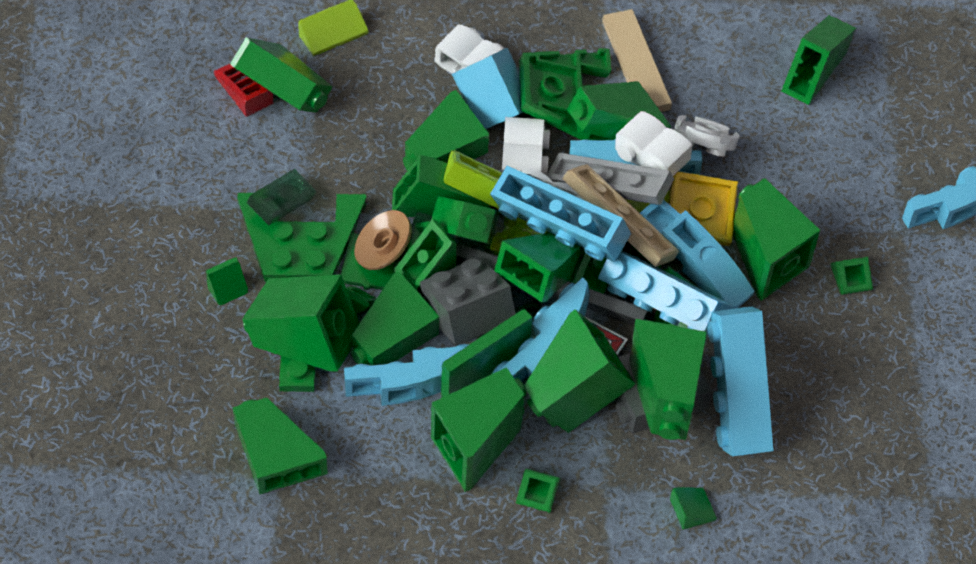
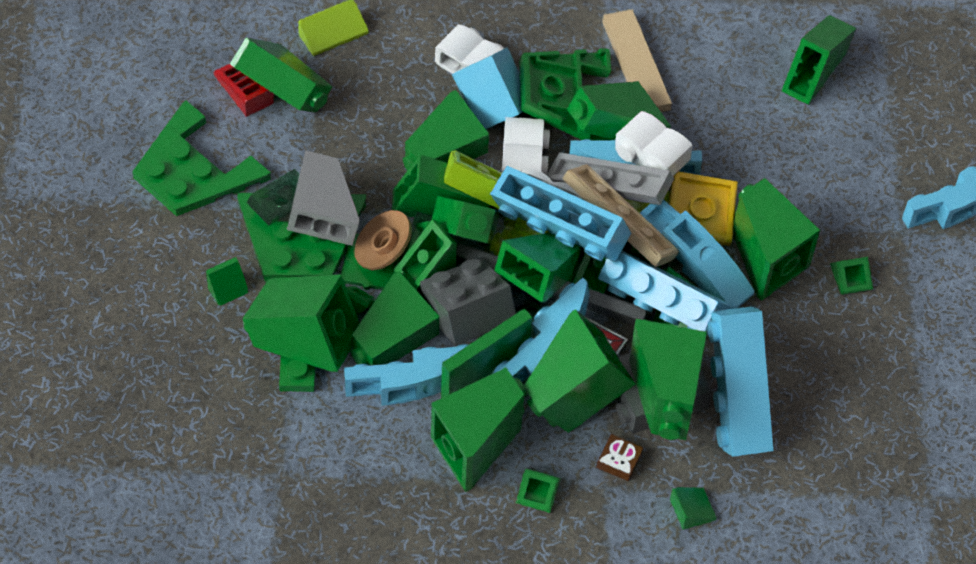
(182, 175): none -> green wing
(276, 446): green slope -> none
(323, 201): none -> light grey slope
(619, 457): none -> tile
(708, 134): white plate -> none

